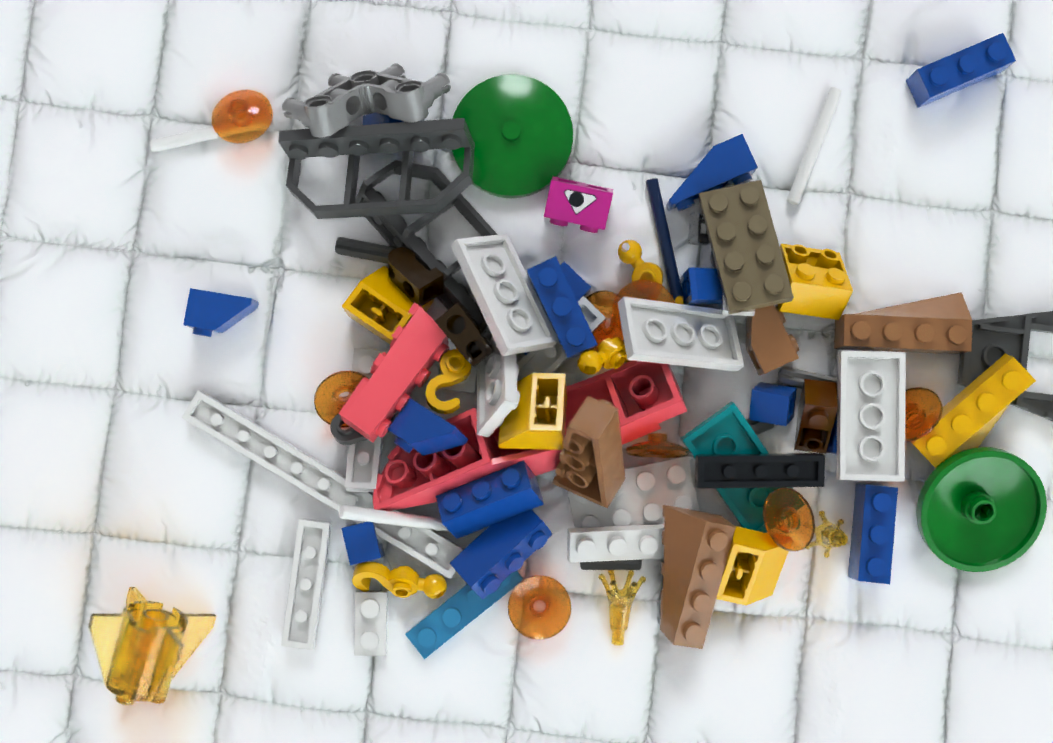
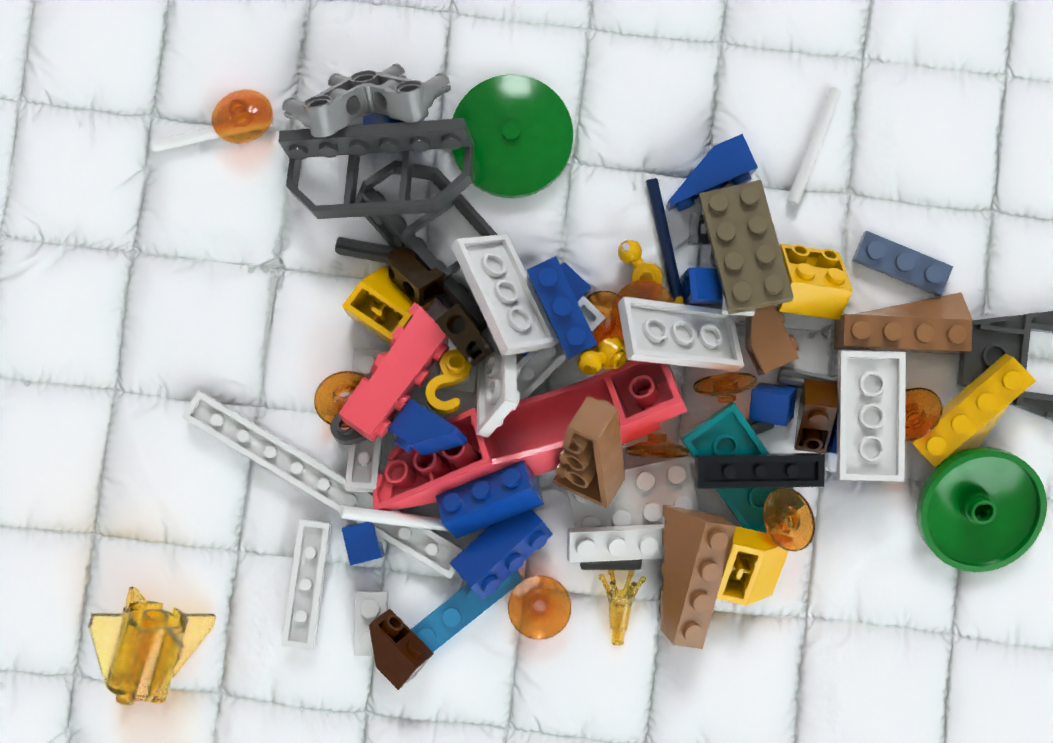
(215, 311): blue slope -> none
(397, 649): none -> reddish brown slope
(400, 581): yellow piece -> none
(539, 416): yellow slope -> none
(578, 204): dark pink brick -> none
(725, 385): none -> clear orange dish
(829, 535): clear yellow piece -> none
(872, 533): blue brick -> none
(902, 263): none -> sand blue plate
(960, 70): blue brick -> none

